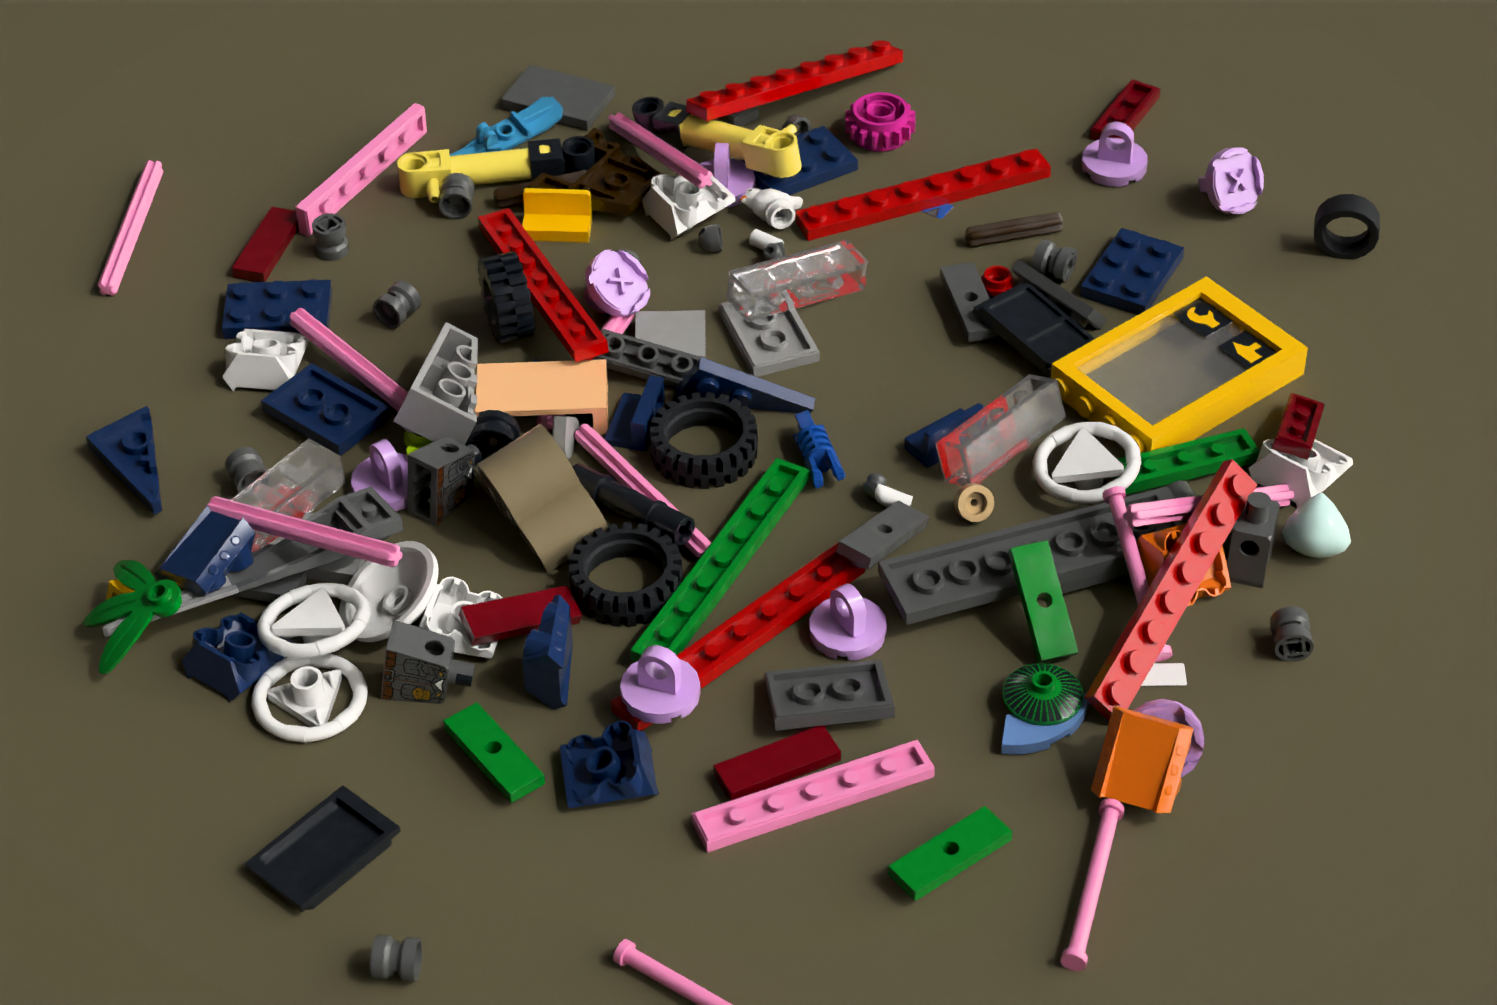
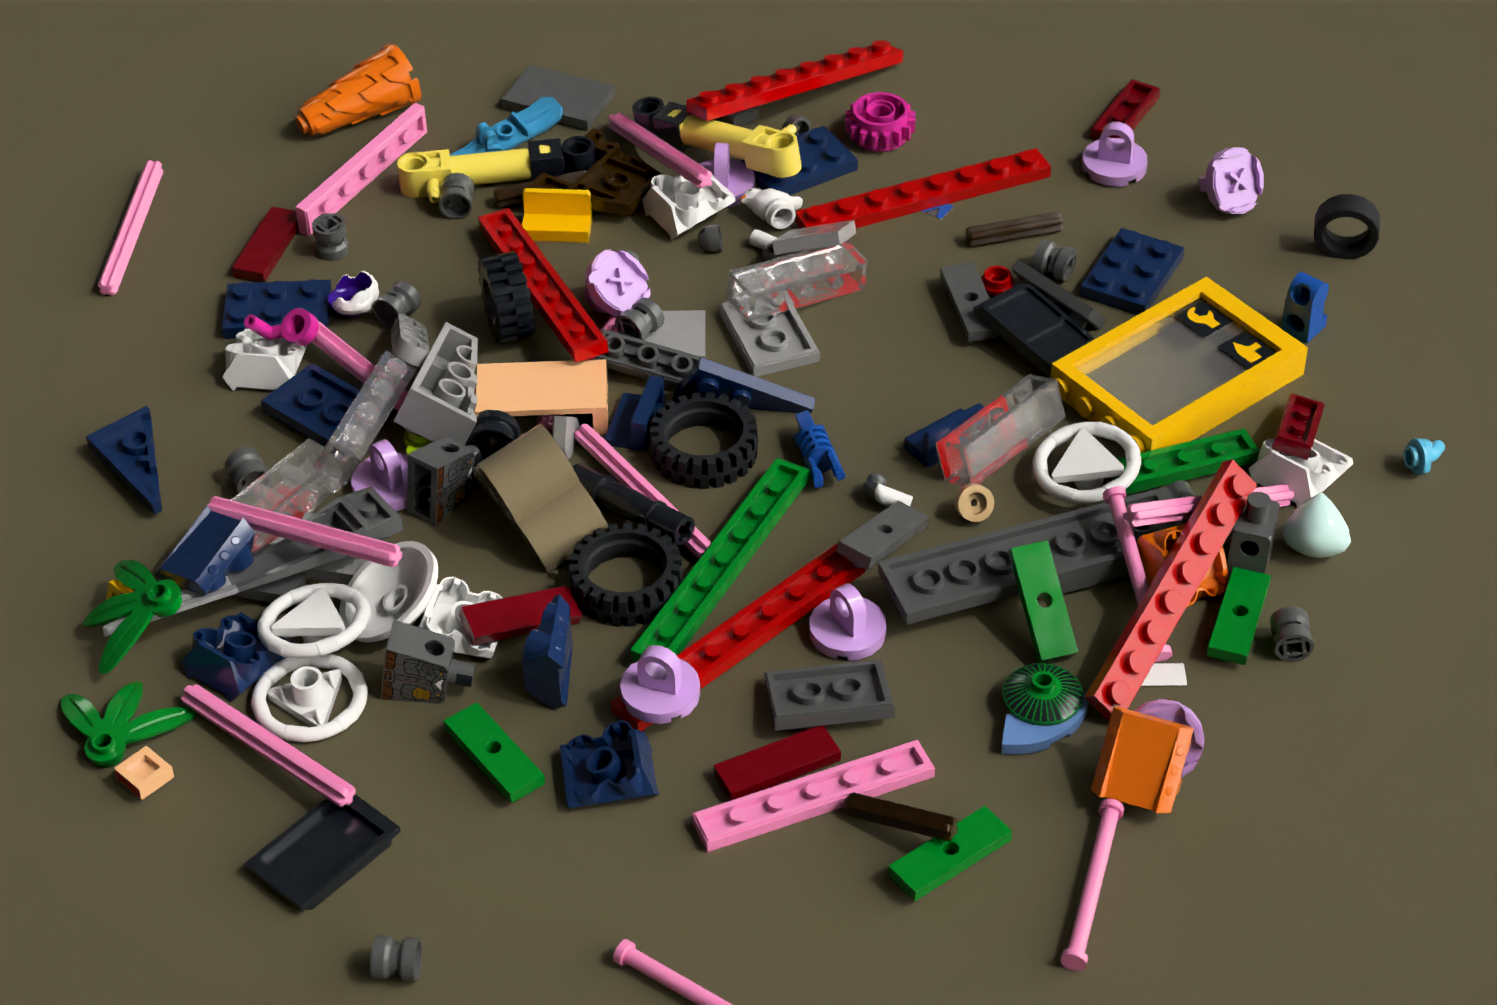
(115, 727): none -> green plant
(144, 772): none -> light nougat plate
(268, 745): none -> bright pink axle
(297, 327): none -> dark pink plate
(354, 295): none -> hair
(364, 418): none -> clear brick
(371, 89): none -> orange cone
(410, 340): none -> light grey beam
(642, 318): none -> dark grey wheel
(814, 237): none -> light grey tile
(901, 816): none -> dark brown axle
(1239, 616): none -> green tile
(1305, 302): none -> blue leg
(1421, 453): none -> medium azure plate

